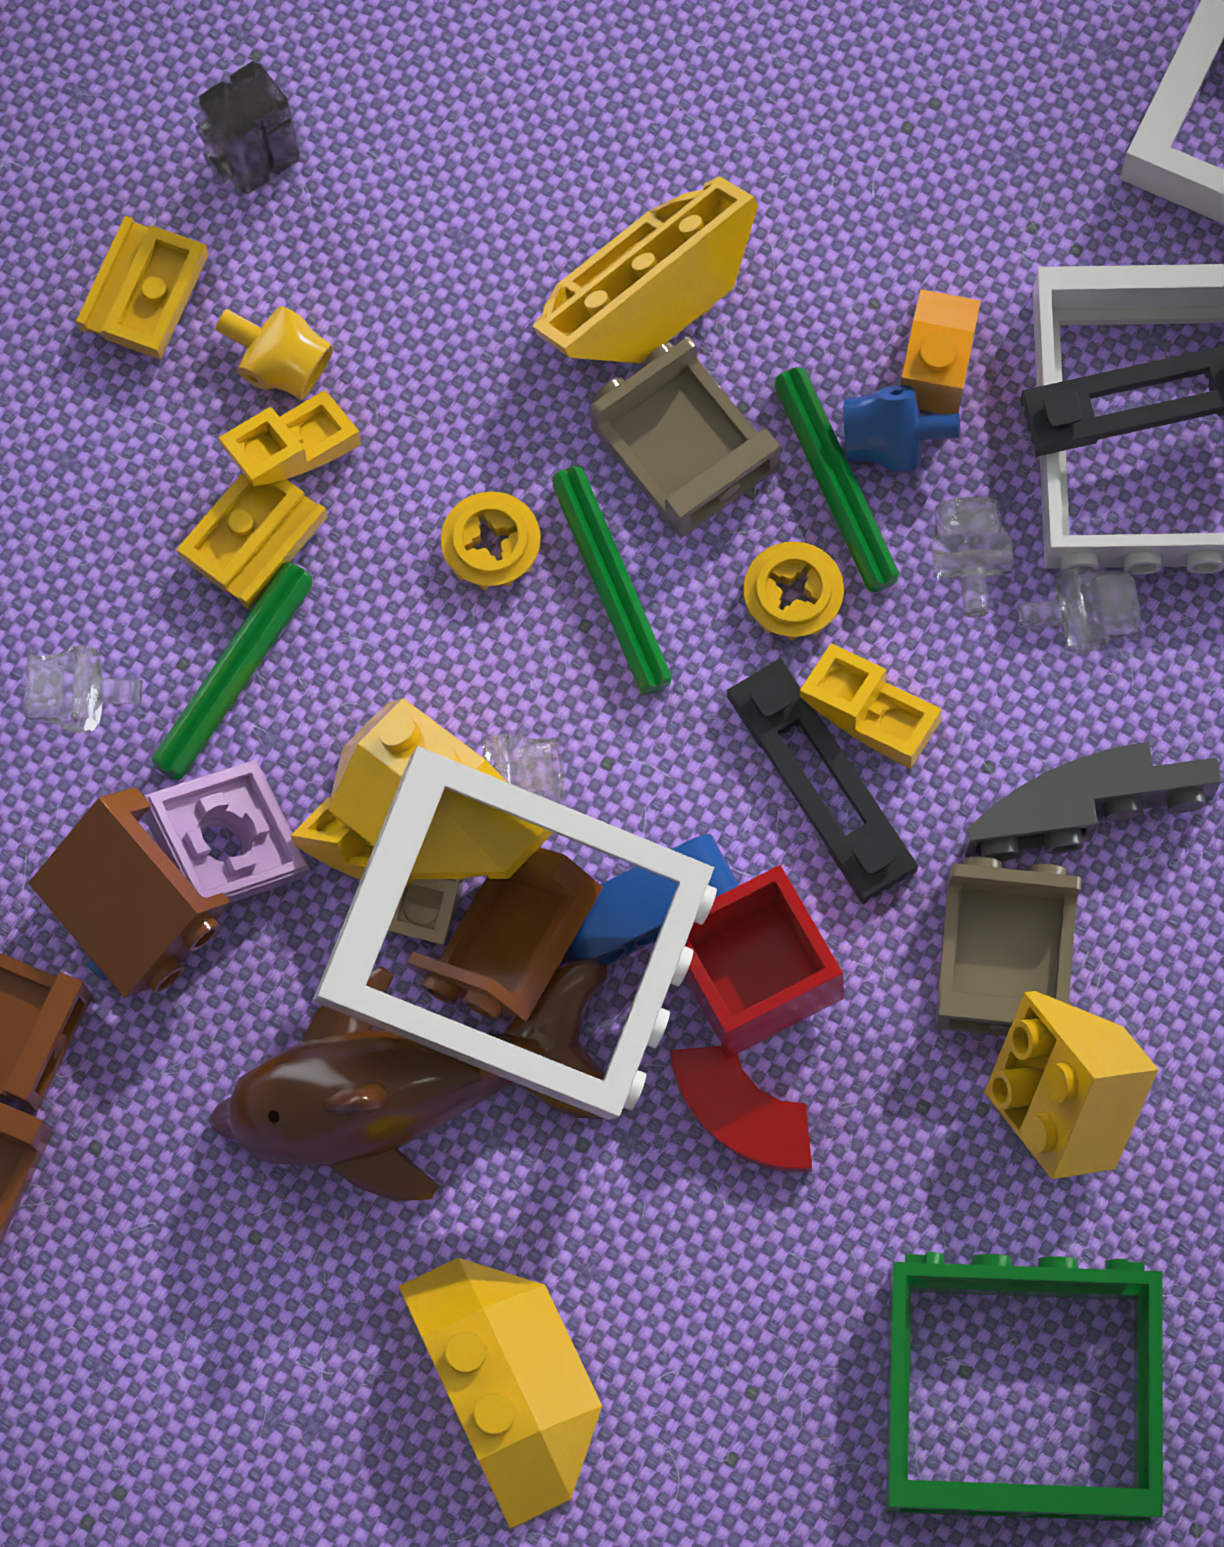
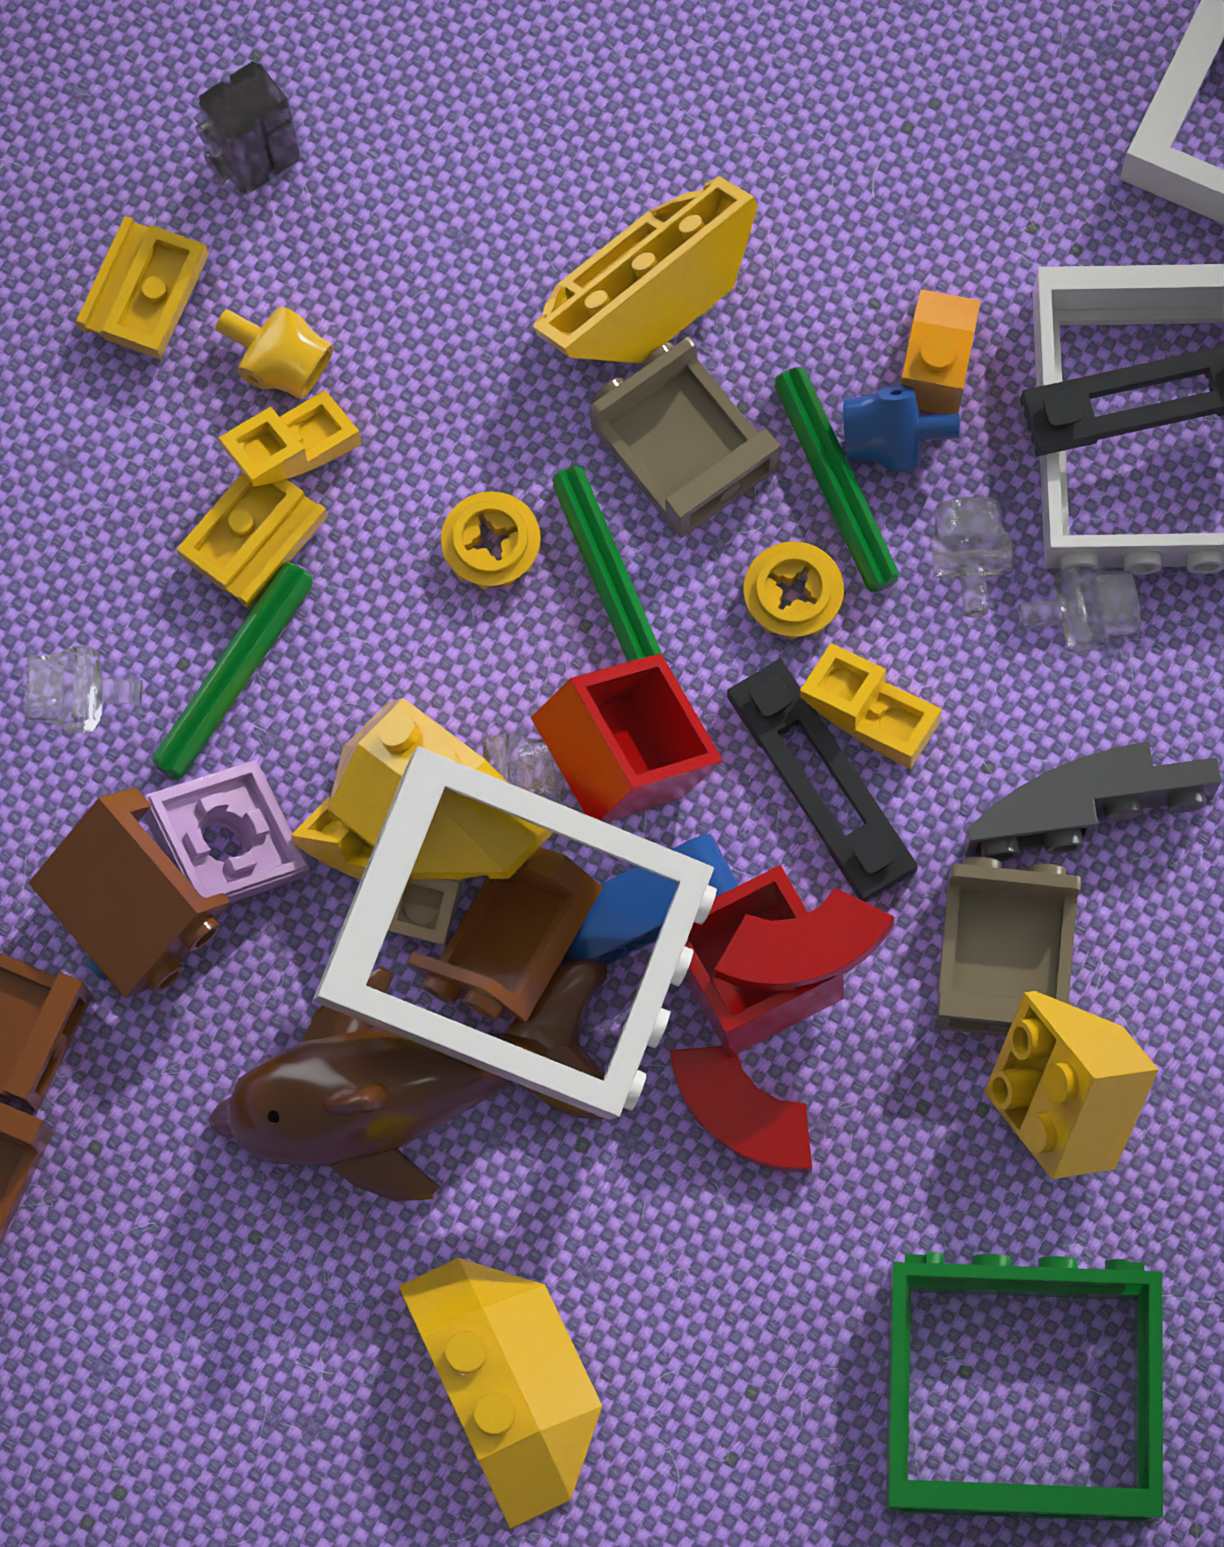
(626, 738): none -> red piece
(806, 948): none -> red tile

